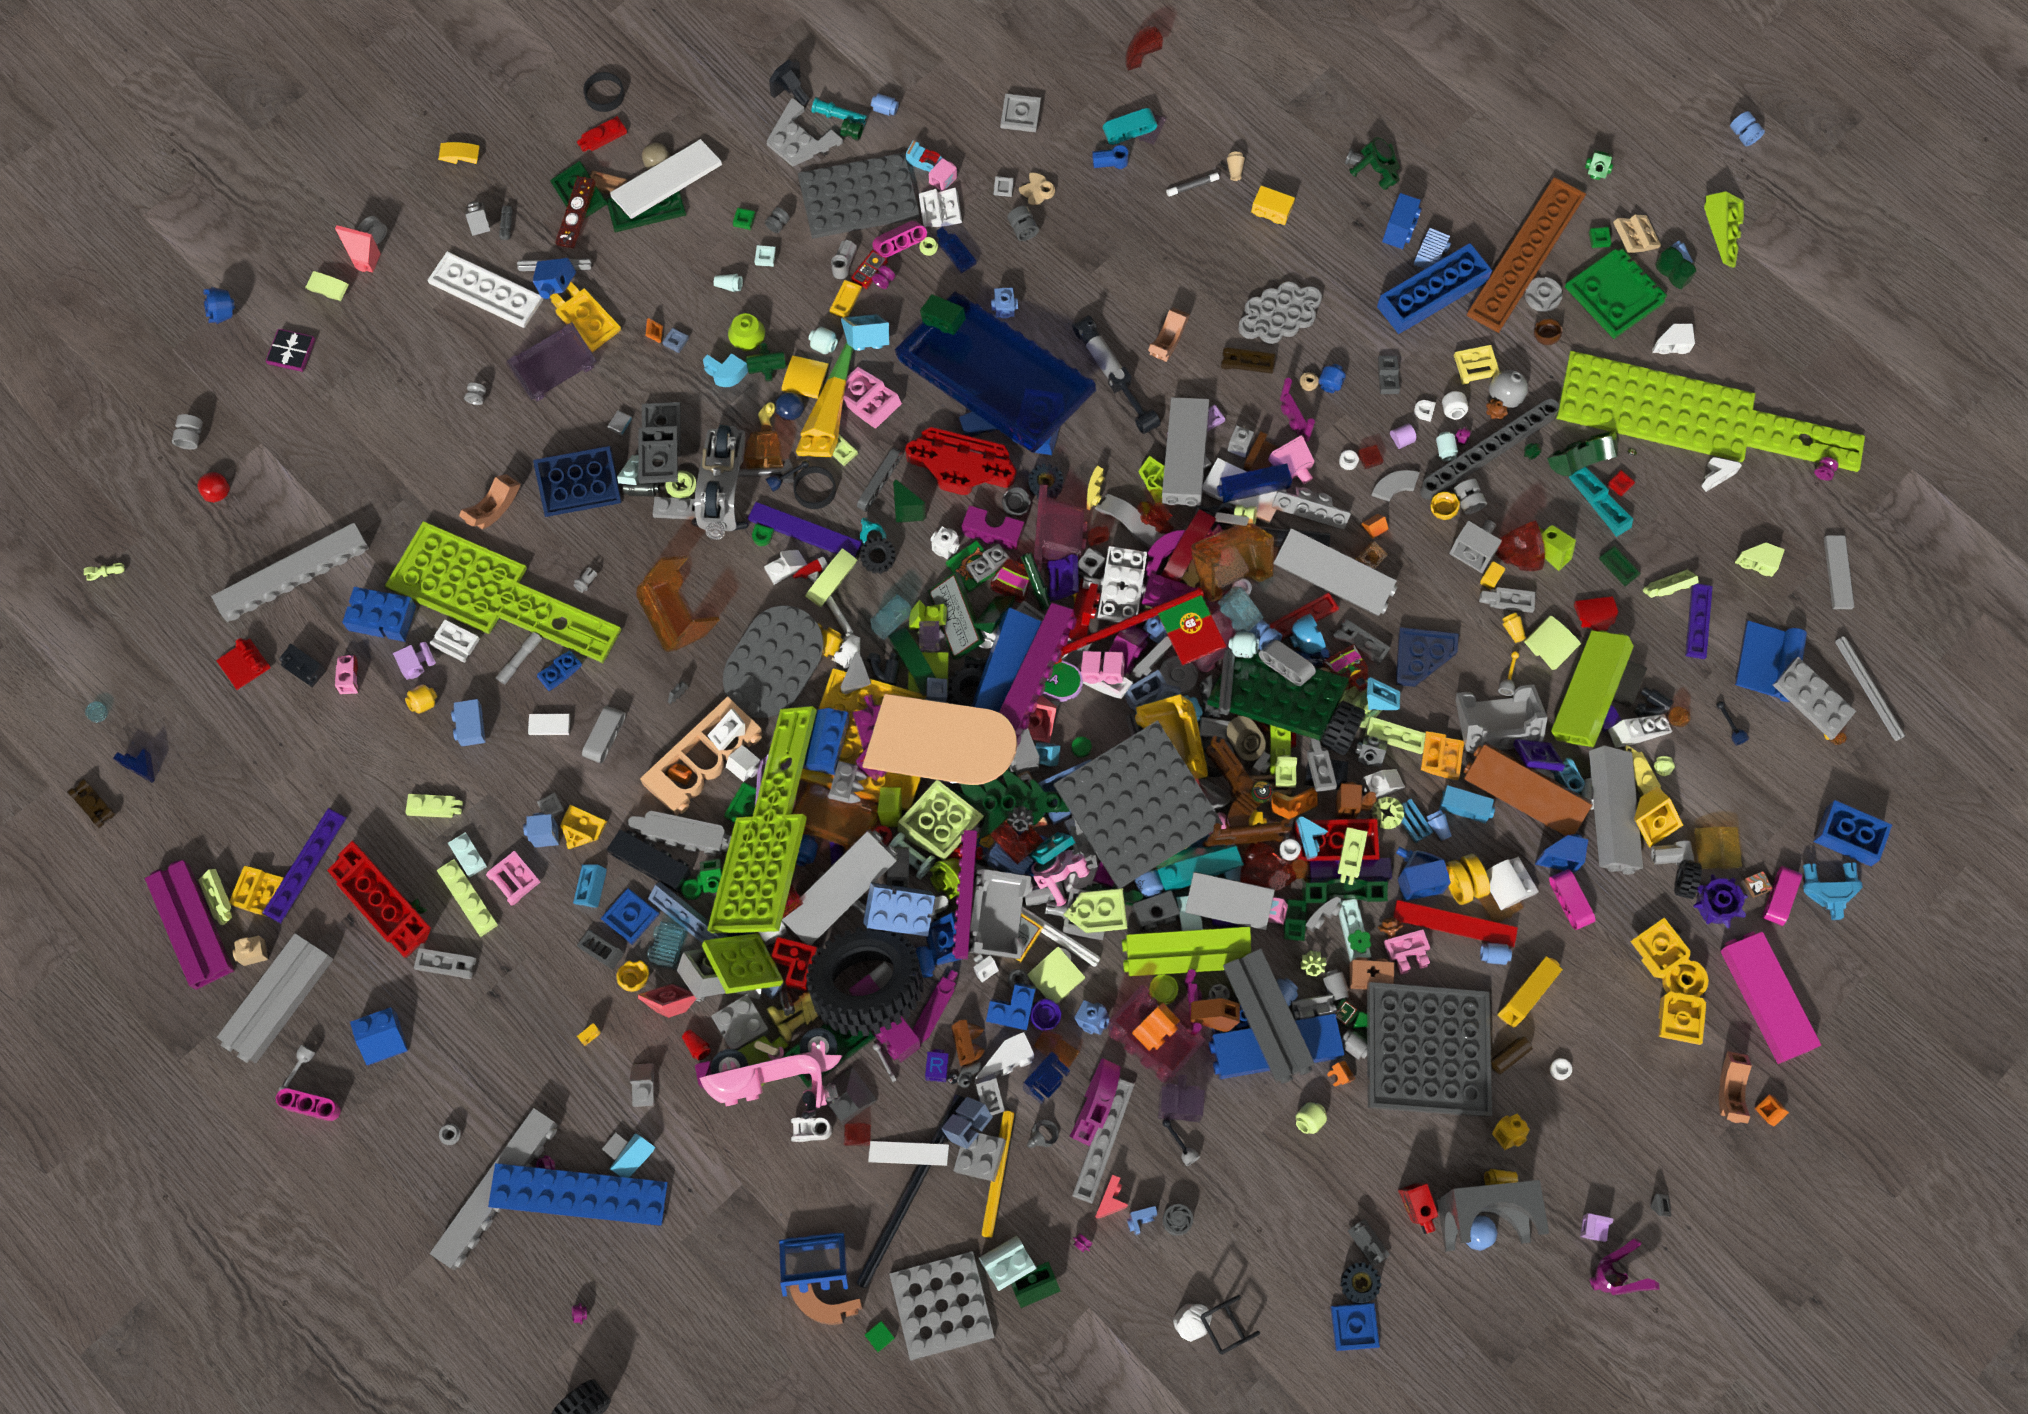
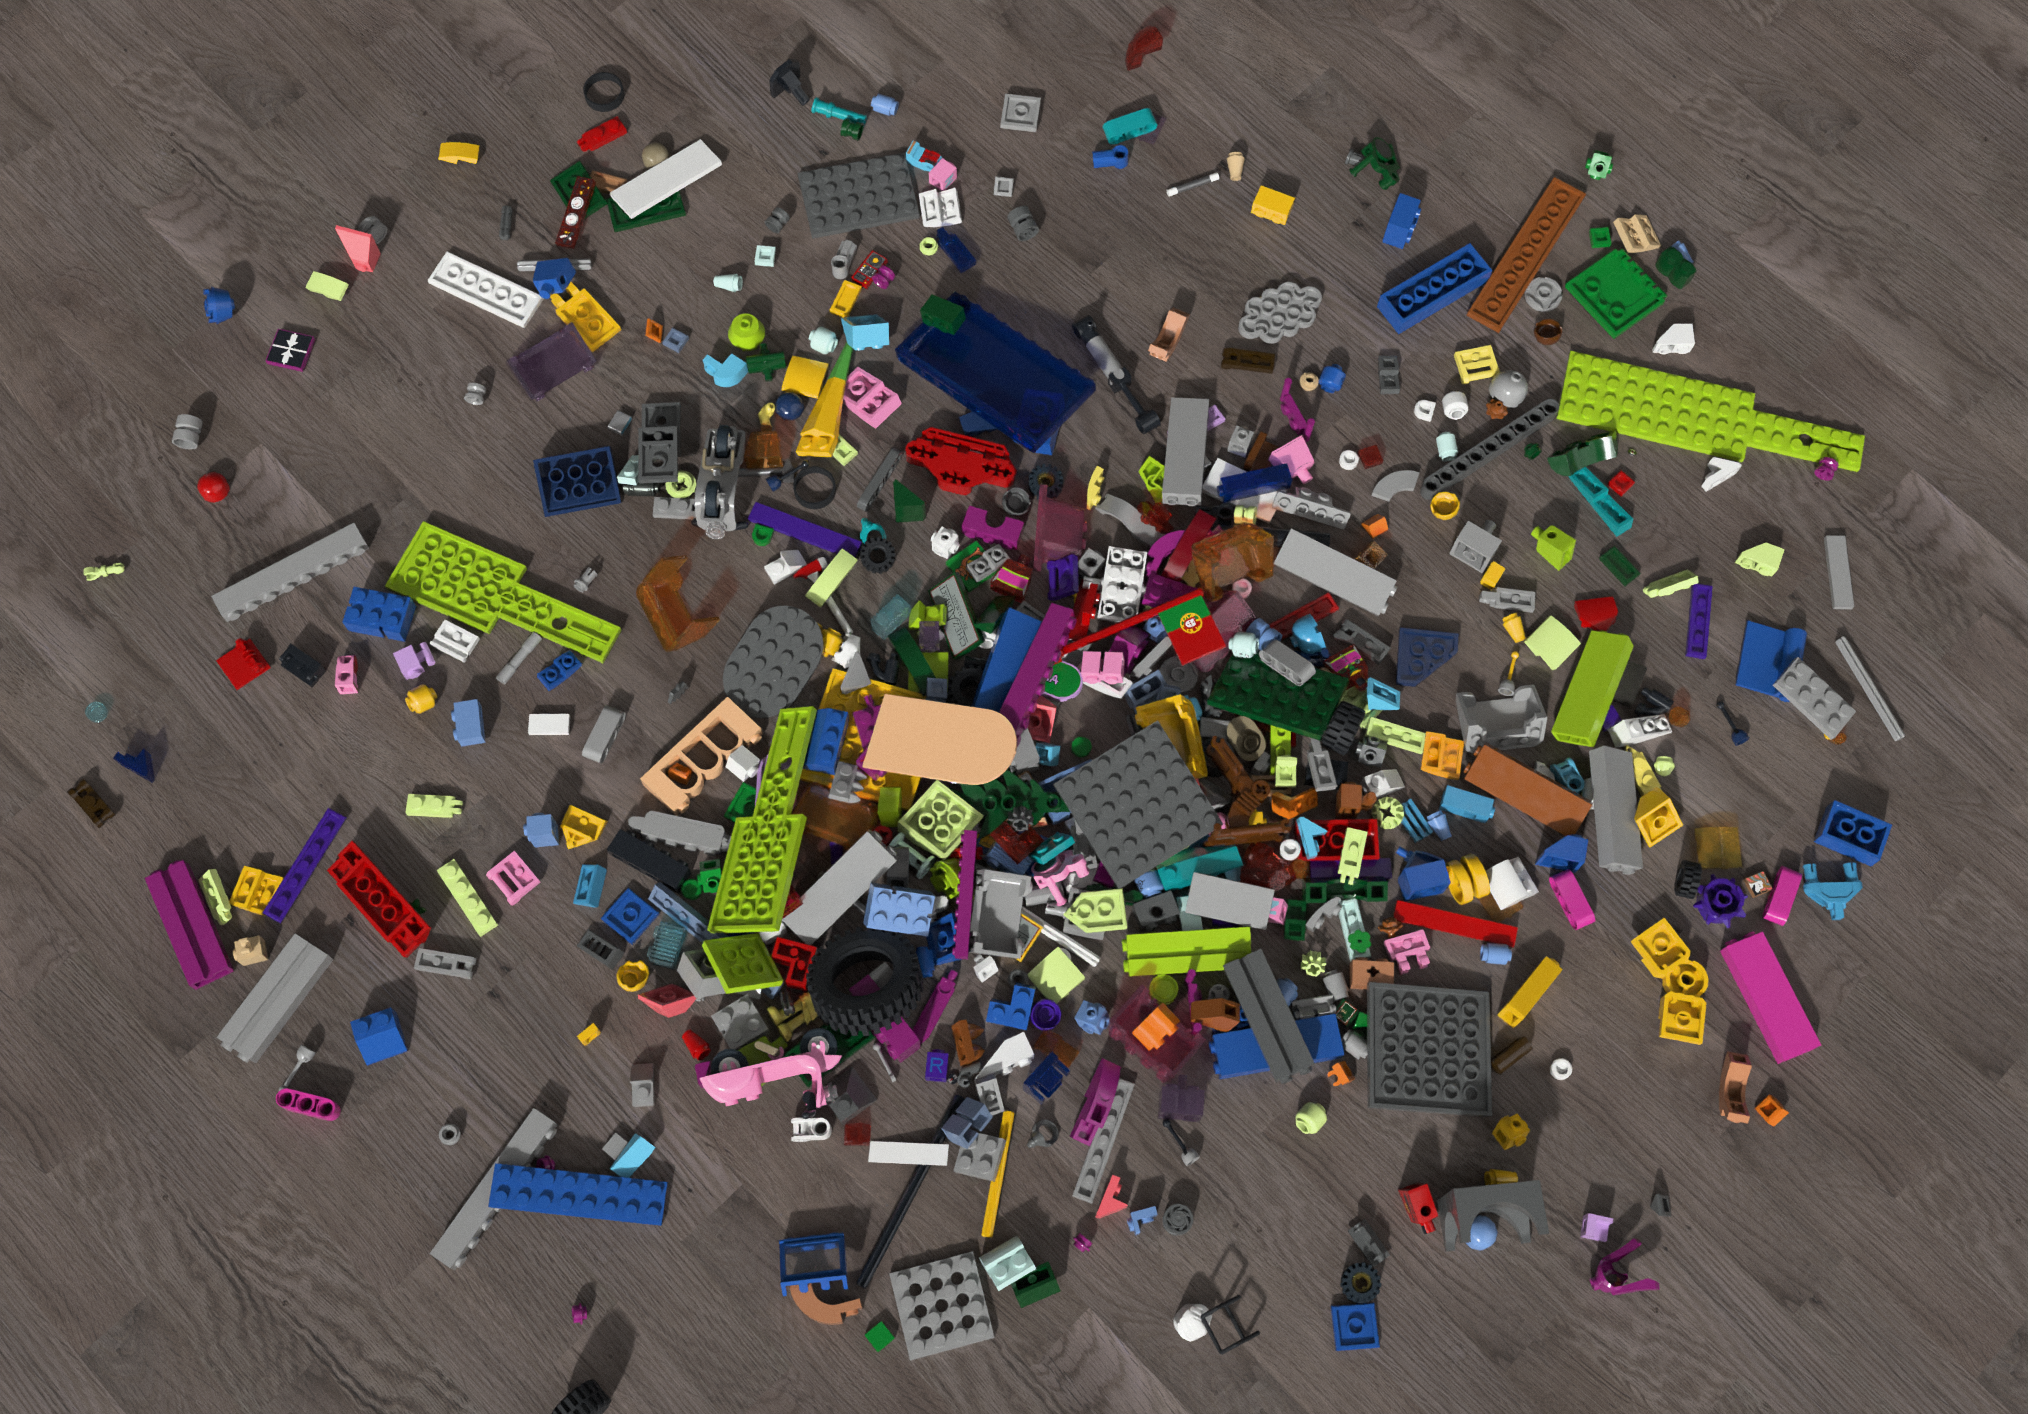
(467, 854): light aqua plate -> none
(477, 218): light grey slope -> none
(493, 504): nougat arch -> none
(550, 805): light grey tile -> none
(727, 730): white slope -> none
(743, 218): green tile -> none
(795, 143): light grey wing -> none
(807, 850): blue head -> none
(908, 239): dark pink beam -> none
(1004, 302): medium blue brick -> none
(1035, 189): tan plate -> none
(1038, 586): dark green pin -> none
(1098, 535): clear red plate -> none
(1226, 682): dark grey axle -> none
(1232, 519): white sticker -> none
(1240, 609): clear light blue brick -> none
(1261, 791): tile -> none
(1403, 435): lavender brick -> none
(1432, 248): medium blue brick -> none
(1462, 435): magenta plate -> none
(1469, 495): light grey wheel -> none
(1523, 548): clear red brick -> none
(1538, 755): dark purple plate -> none
(1672, 853): light grey piece -> none
(1724, 216): lime wedge -> none
(1747, 128): medium blue wheel -> none

